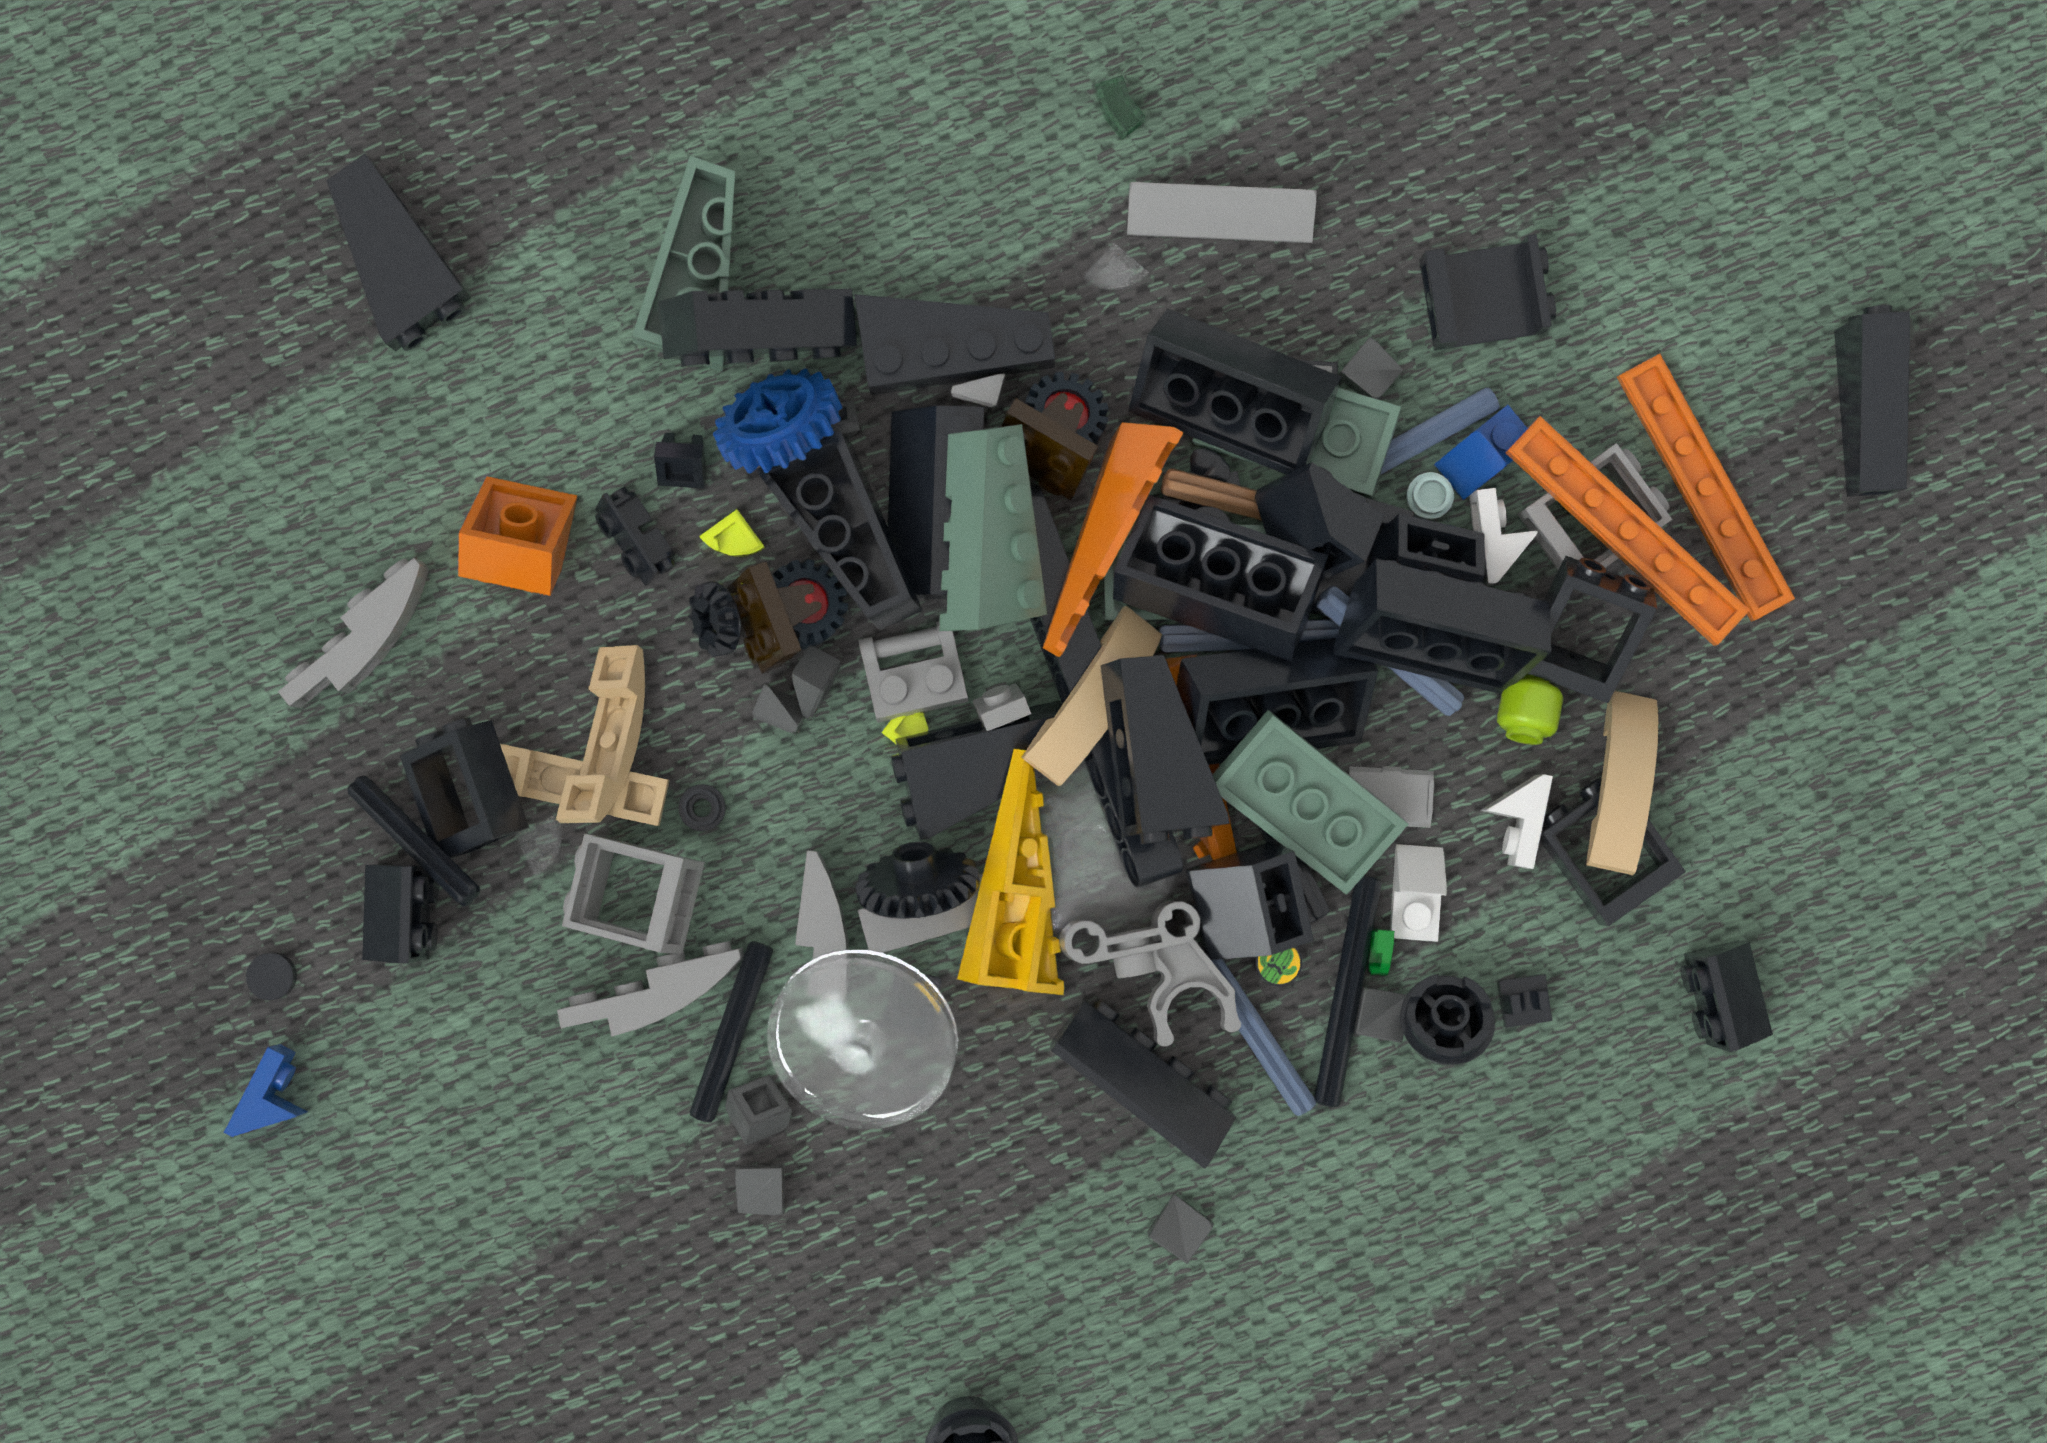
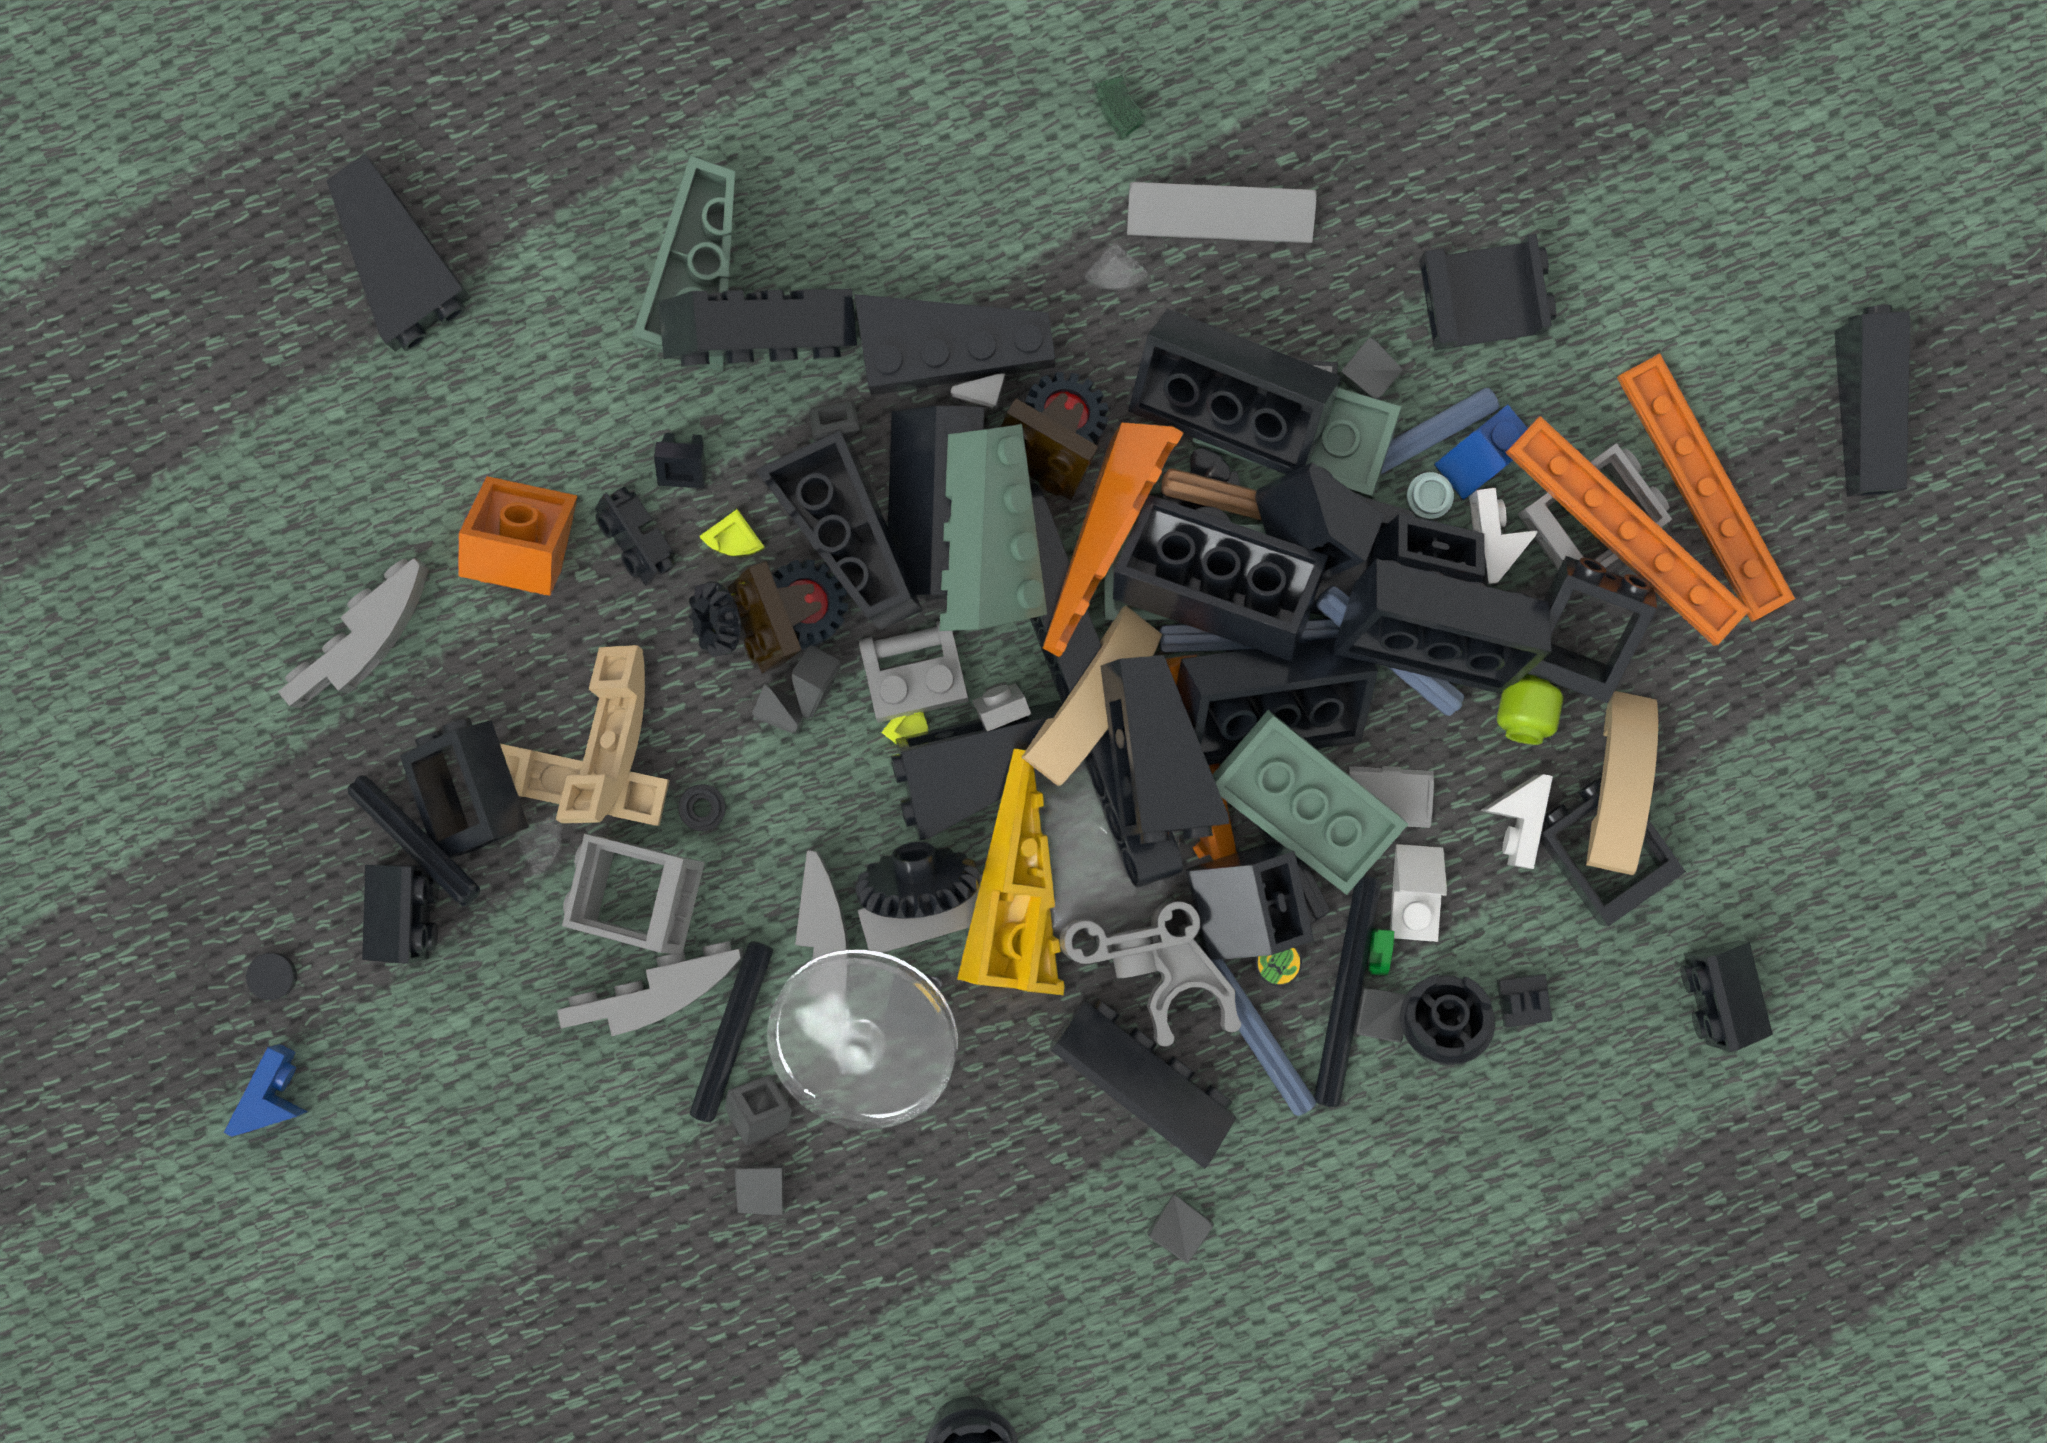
(777, 420): blue gear -> none

